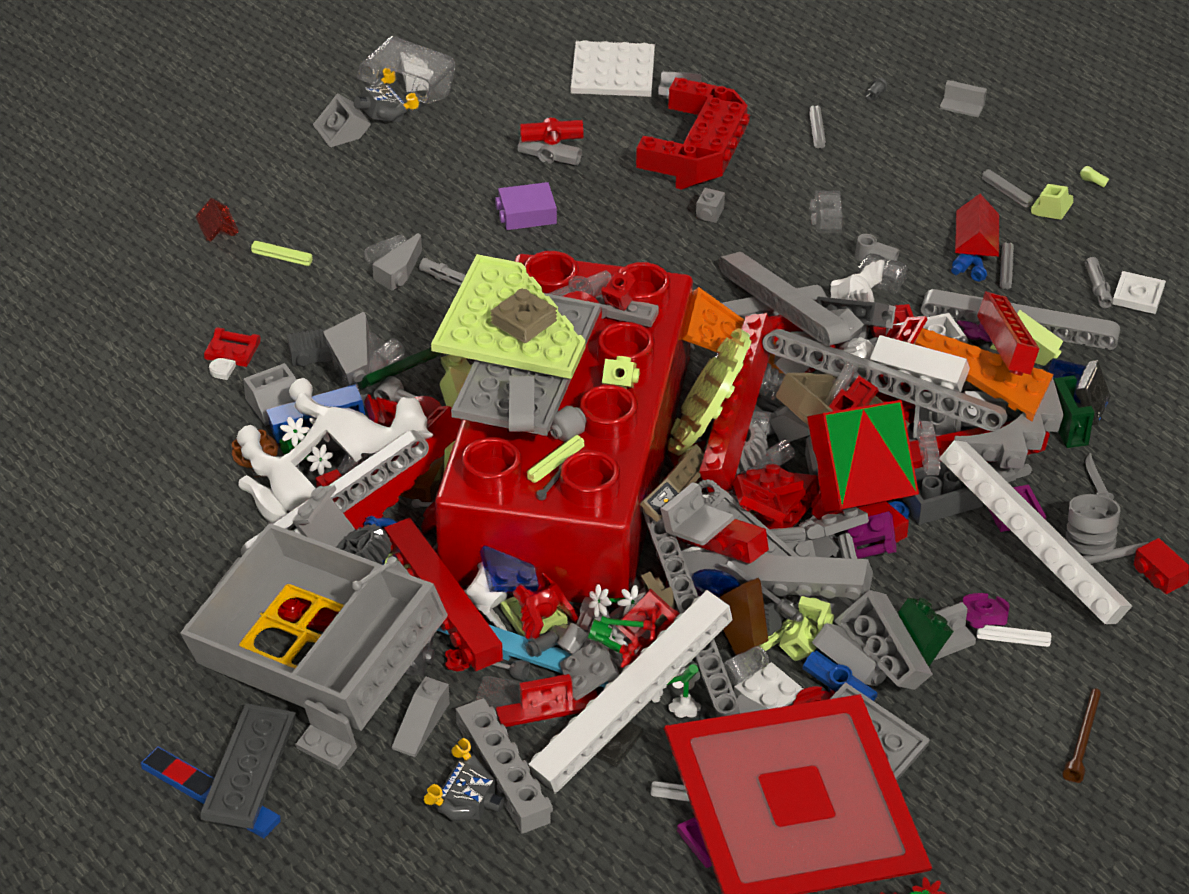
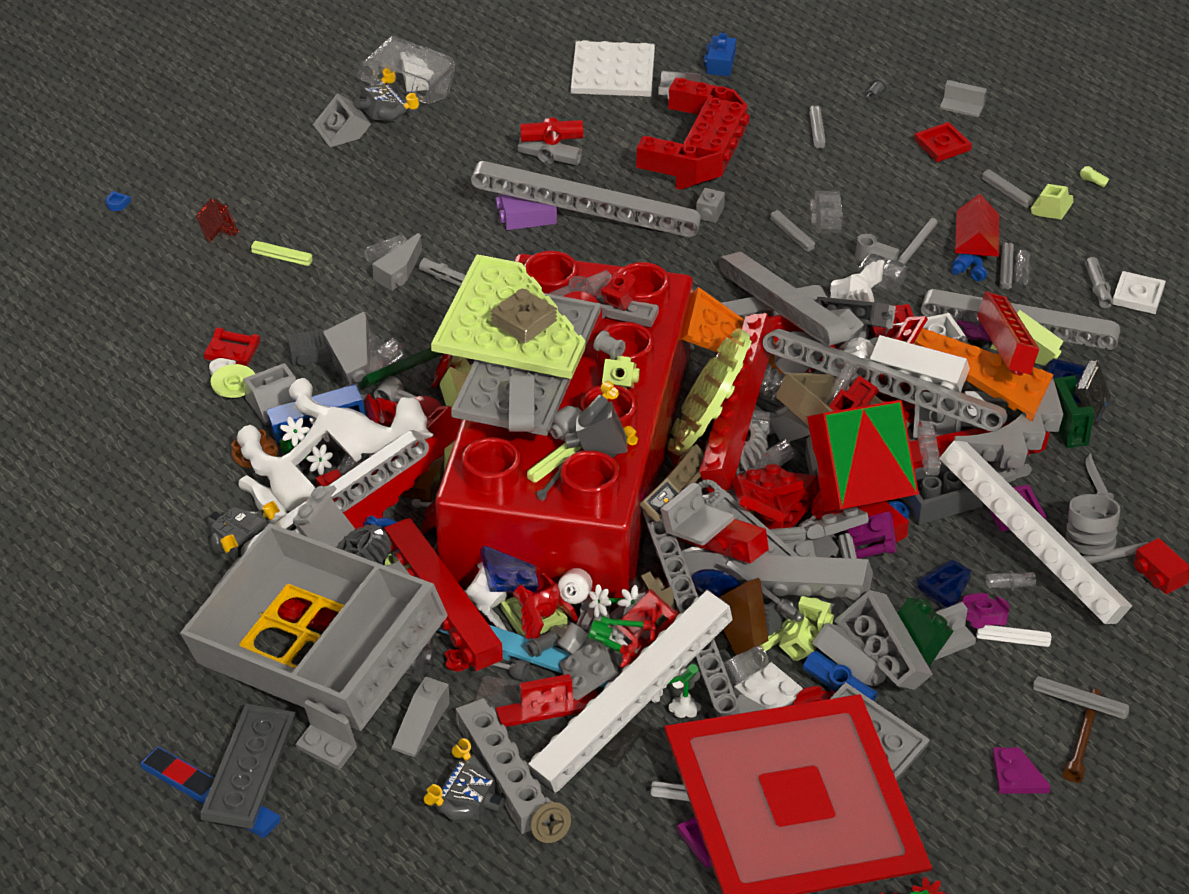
(117, 201): none -> blue tile
(229, 380): none -> yellowish green dish
(238, 527): none -> dark grey torso
(391, 562): light grey hinge -> none
(443, 366): none -> red dish
(557, 828): none -> dark tan gear
(575, 585): none -> white head
(586, 199): none -> light grey beam
(600, 426): none -> dark grey torso
(609, 345): none -> light grey bush
(720, 55): none -> blue brick
(792, 231): none -> light grey axle
(918, 241): none -> light grey bar
(942, 141): none -> red plate
(946, 583): none -> clear blue wing
(1010, 580): none -> clear axle
(1017, 773): none -> magenta wing
(1022, 267): none -> clear axle
(1081, 697): none -> light grey axle

